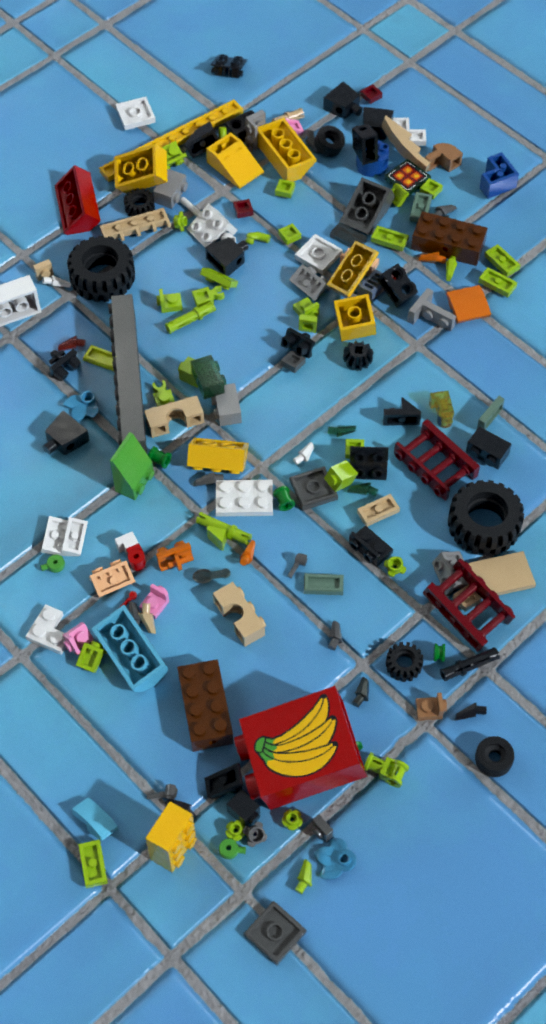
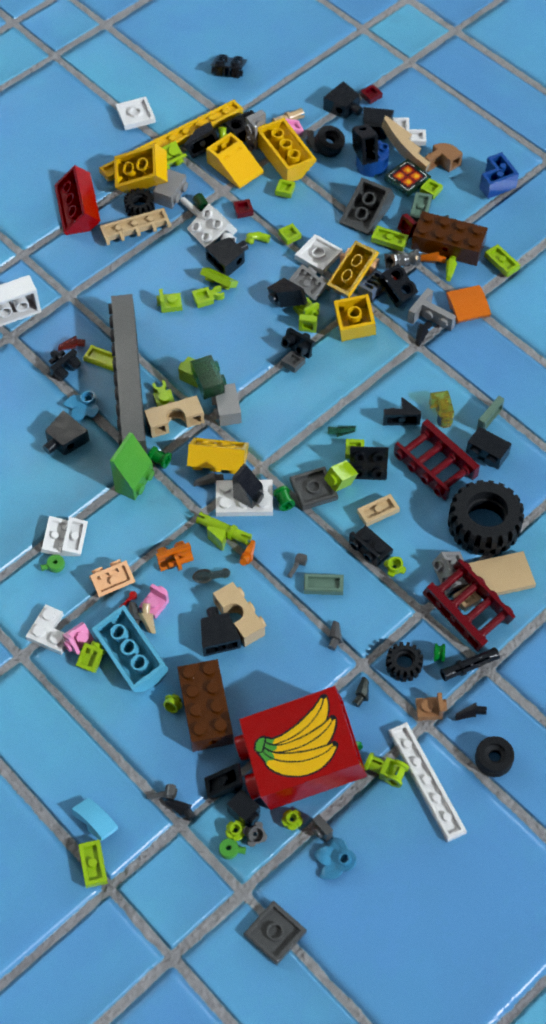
(43, 269): tan plate -> none
(55, 281): white bar -> none
(101, 252): black tyre -> none
(133, 550): leg -> none
(171, 837): yellow brick -> none
(173, 703): none -> lime plate
(180, 221): lime plate -> none
(196, 314): lime pin -> none
(200, 201): none -> dark green hinge
(218, 633): none -> black torso
(247, 487): none -> black slope
(286, 294): none -> black slope
(304, 454): white bar -> none
(304, 877): lime bar -> none
(347, 235): clear smoke tile -> none
(358, 355): black gear -> none
(363, 489): clear green bar -> none
(400, 195): lime plate -> none
(402, 259): none -> dark grey animal
(407, 225): none -> dark red plate
(422, 331): none -> black bar
(427, 782): none -> white tile
(444, 210): dark grey bar -> none
(497, 282): lime plate -> none

